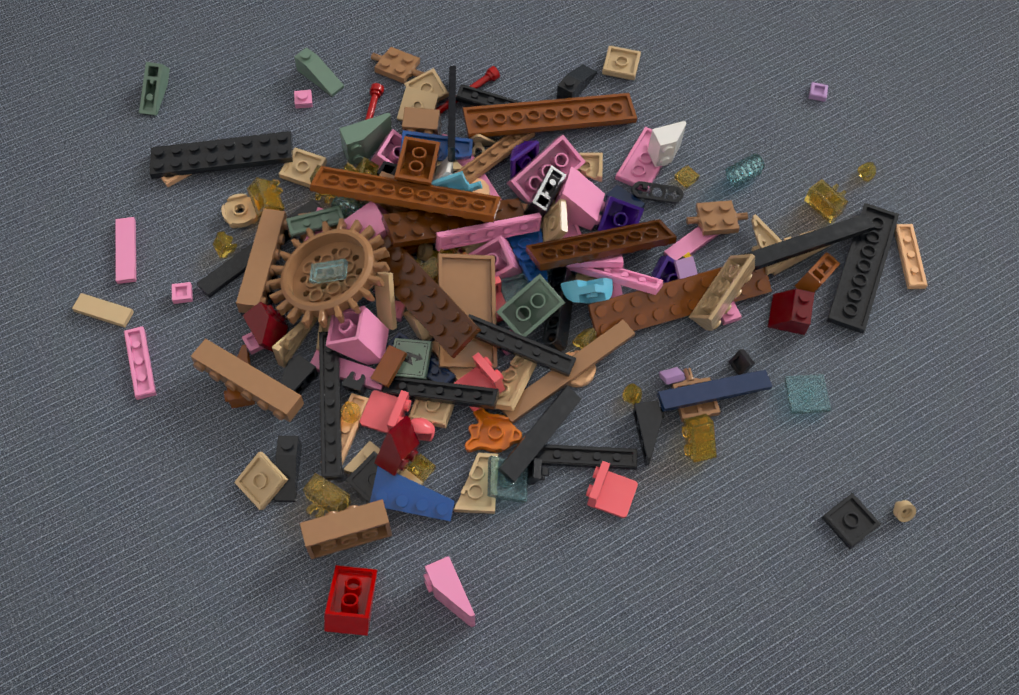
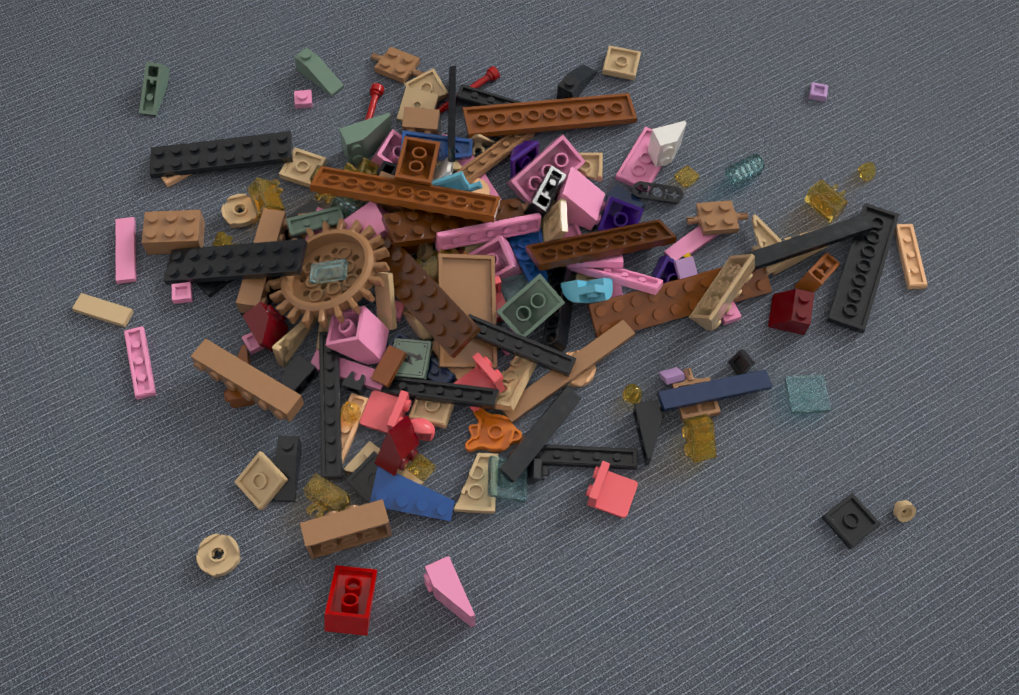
(172, 230): none -> medium nougat brick
(229, 559): none -> tan plate
(236, 262): none -> black plate
(584, 337): clear yellow tile -> none

